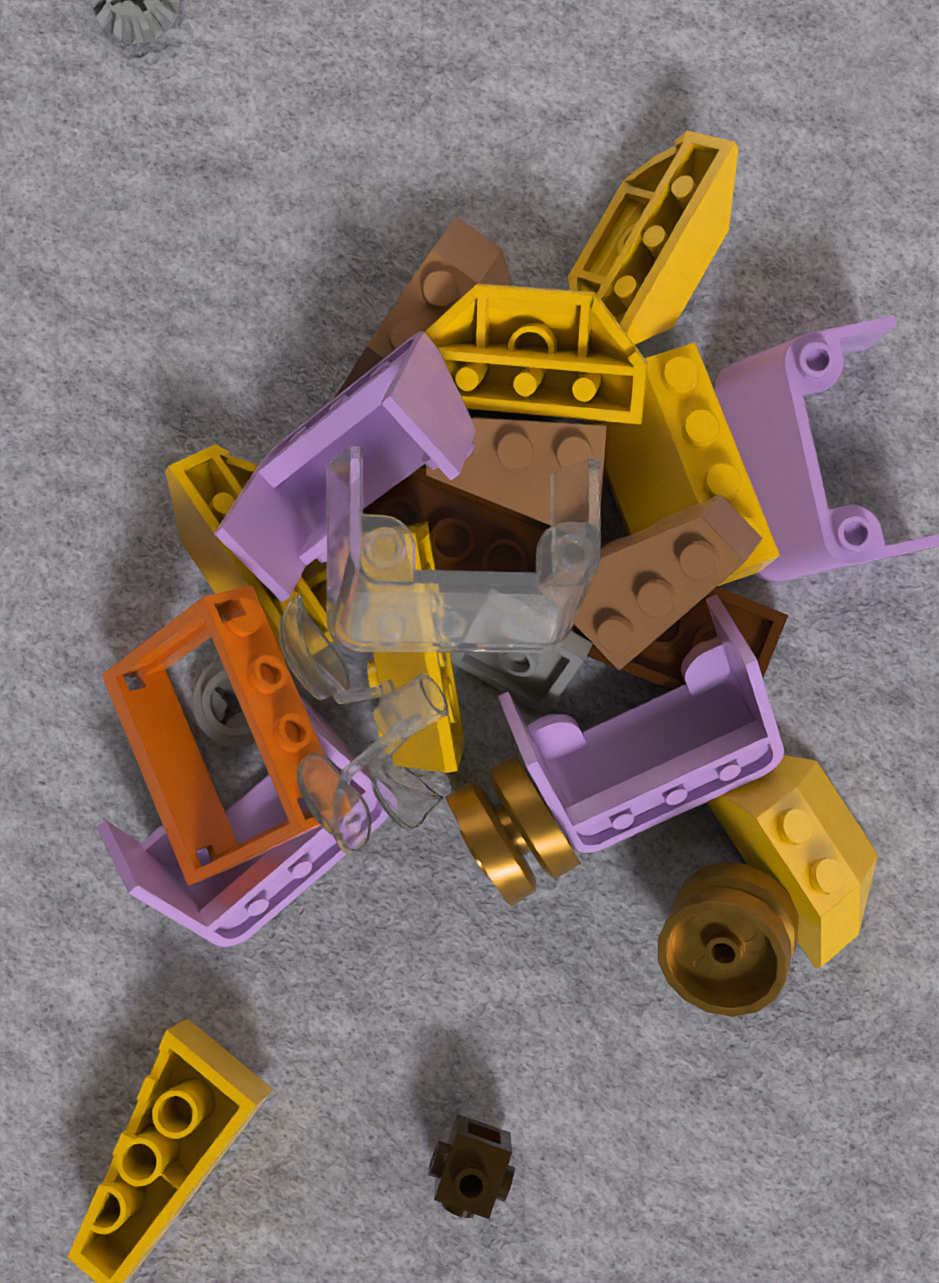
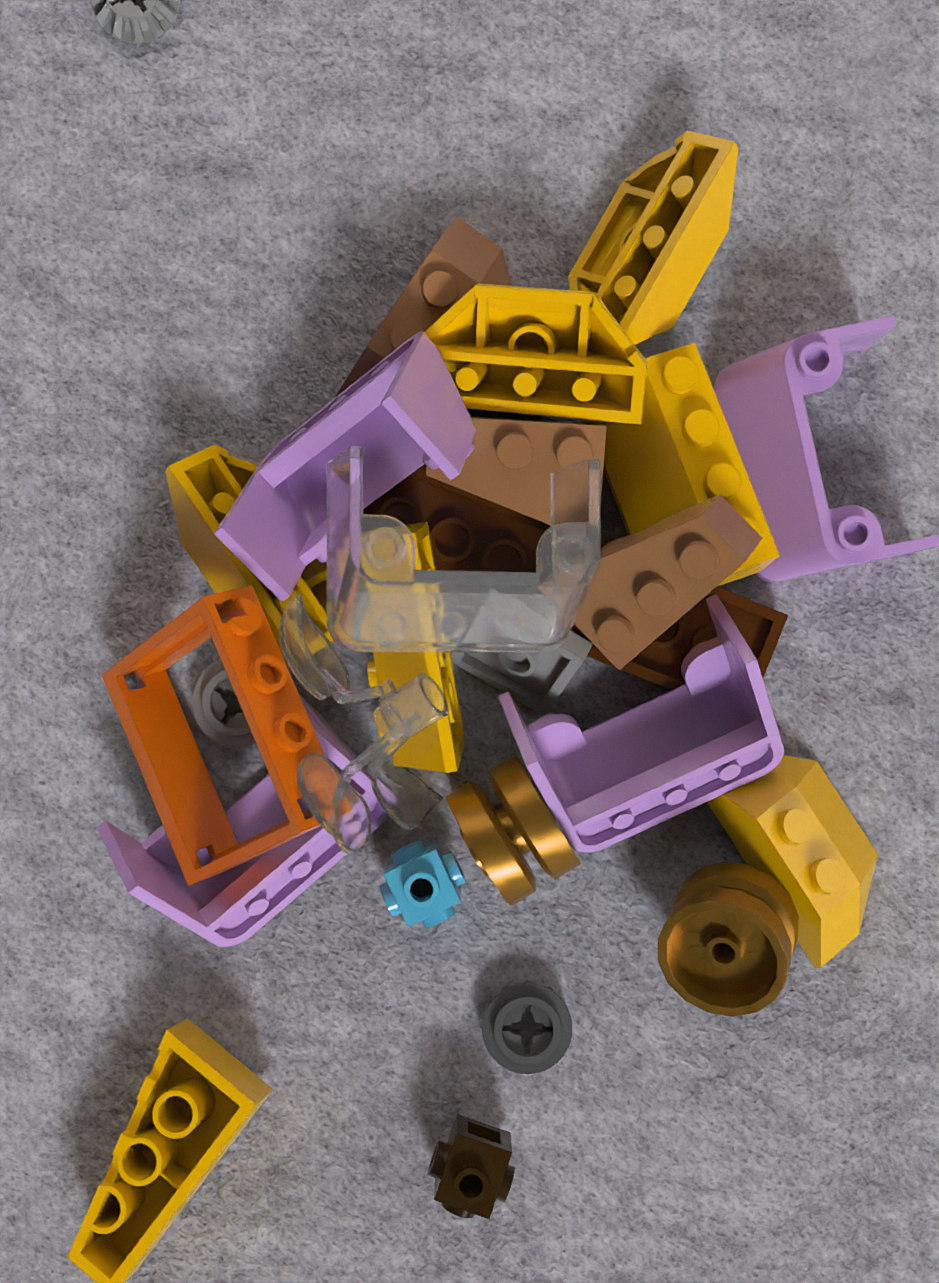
(423, 862): none -> medium azure brick
(546, 1045): none -> dark grey gear

